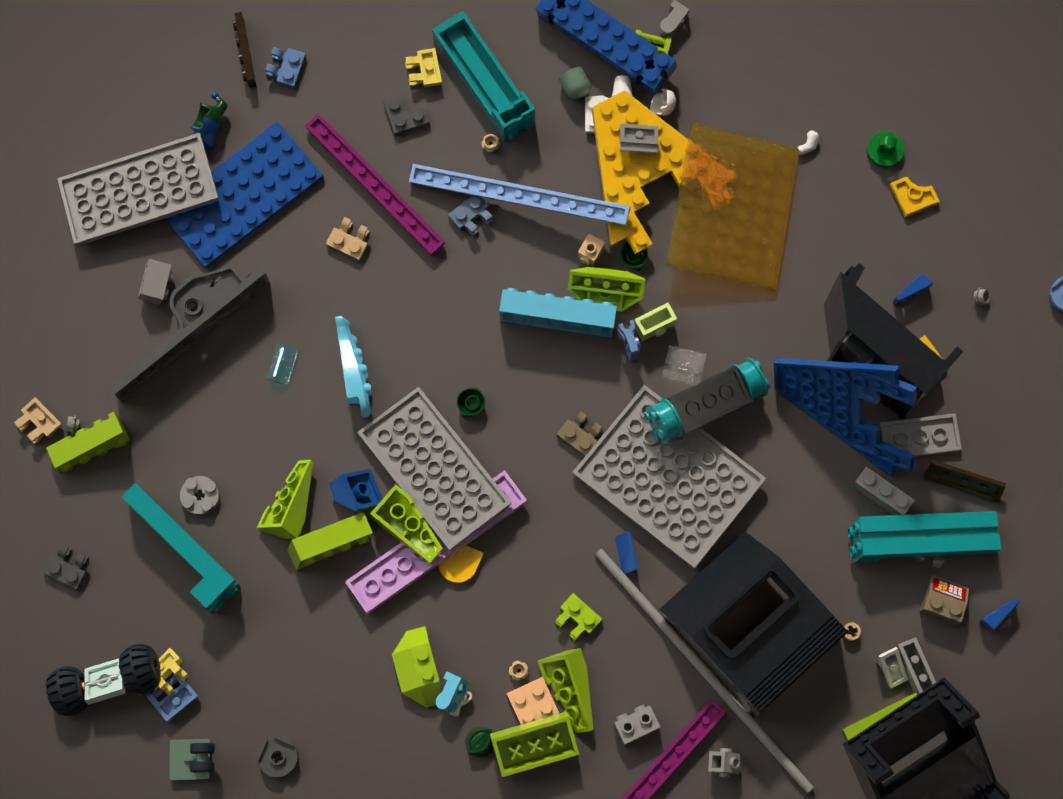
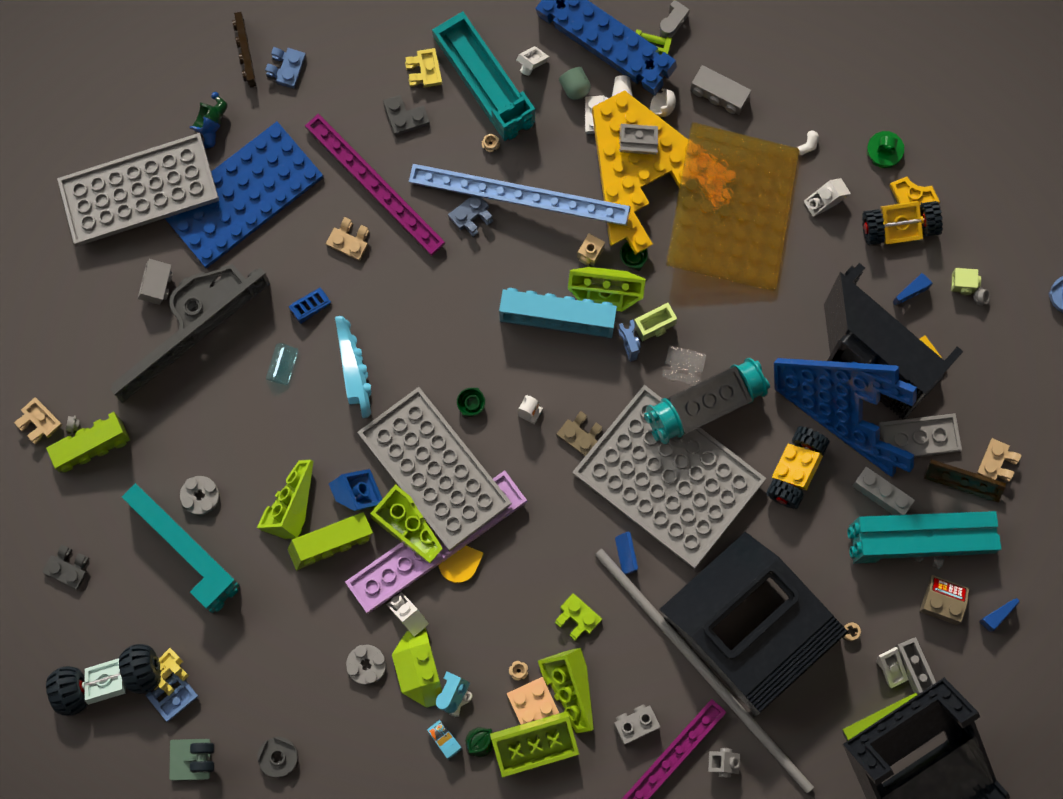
(306, 299): none -> blue slope
(376, 659): none -> light grey plate
(407, 614): none -> white slope
(444, 739): none -> medium azure leg
(530, 409): none -> white leg
(531, 59): none -> white tile
(720, 90): none -> light grey brick
(797, 467): none -> plate
(827, 196): none -> white slope
(902, 222): none -> plate
(965, 280): none -> yellowish green brick
(994, 458): none -> tan plate

